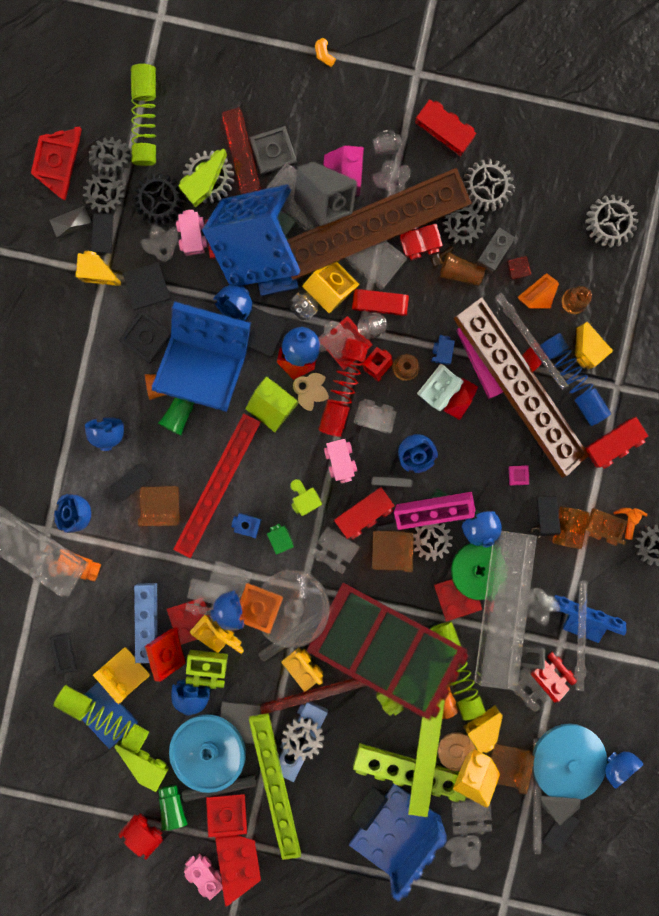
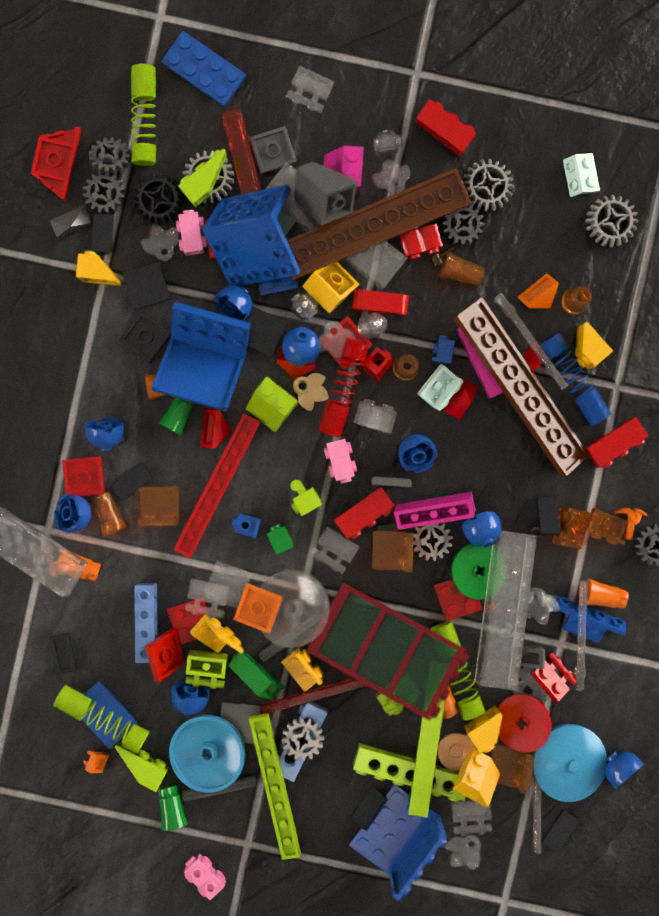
(83, 476): none -> red plate
(96, 761): none -> orange tile
(108, 515): none -> clear orange plant
(121, 675): yellow bracket -> none
(140, 836): red brick -> none
(203, 68): none -> blue plate
(214, 429): none -> red slope
(226, 815): red plate -> none
(228, 611): blue cylinder -> none
(237, 866): red wing -> none
(256, 676): none -> green slope
(312, 83): none -> clear plate
(321, 52): light orange arm -> none
(495, 250): dark grey brick -> none
(519, 267): clear red plate -> none
(519, 475): dark pink tile -> none
(533, 712): none -> red piece
(560, 807): dark grey slope -> none
(581, 174): none -> light aqua bracket
(605, 595): none -> orange plant

